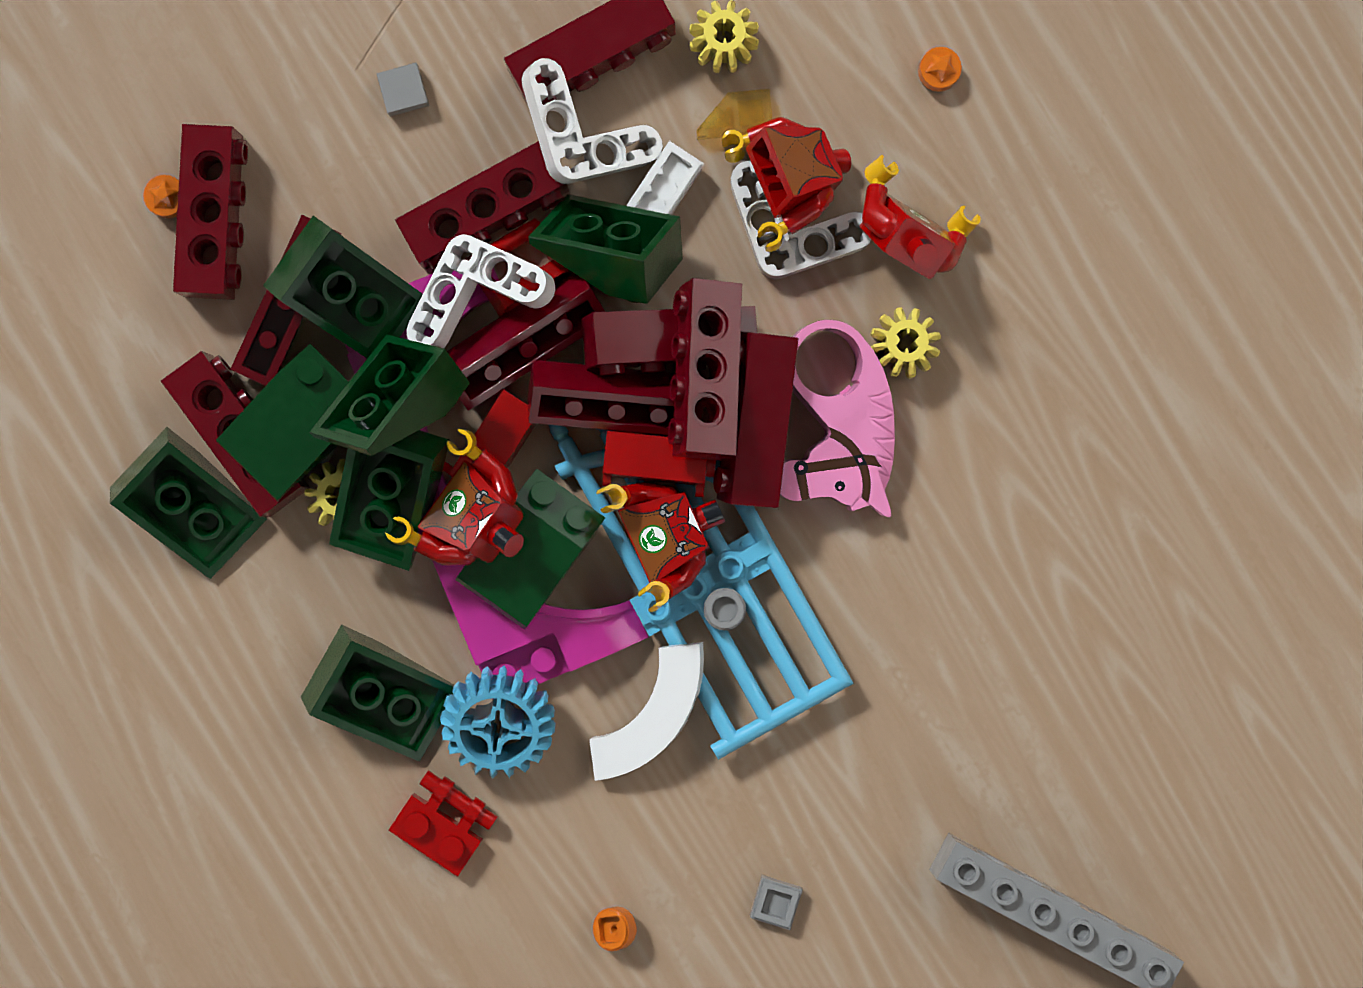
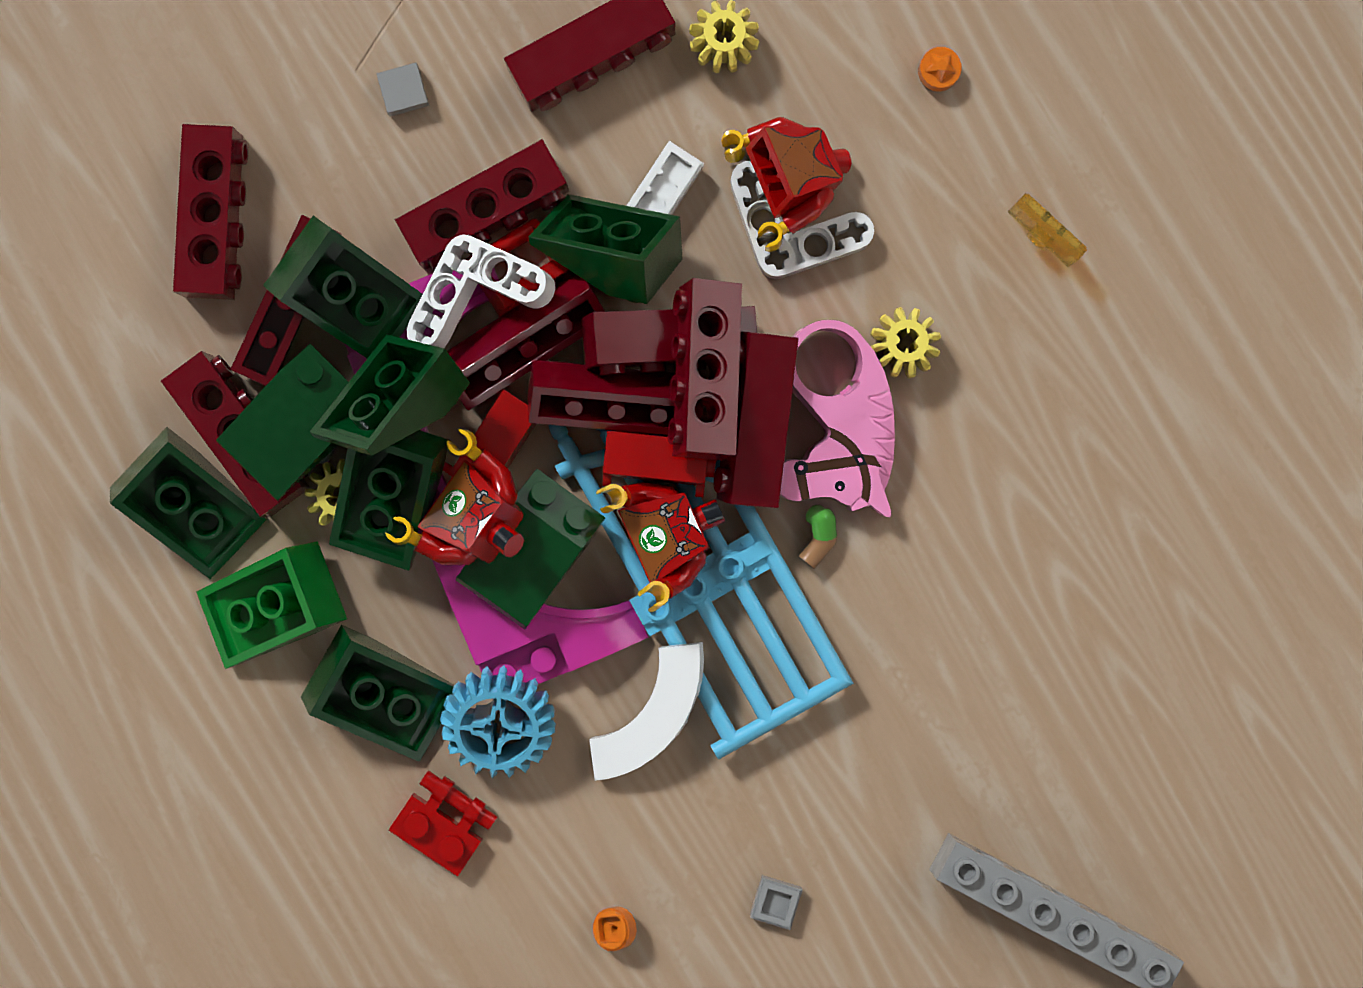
(162, 196): orange tile -> none
(271, 604): none -> green slope
(570, 141): white beam -> none
(724, 609): light grey tile -> none
(737, 112): clear yellow tile -> none
(824, 534): none -> arm
(907, 233): red torso -> none
(1046, 231): none -> clear yellow plate

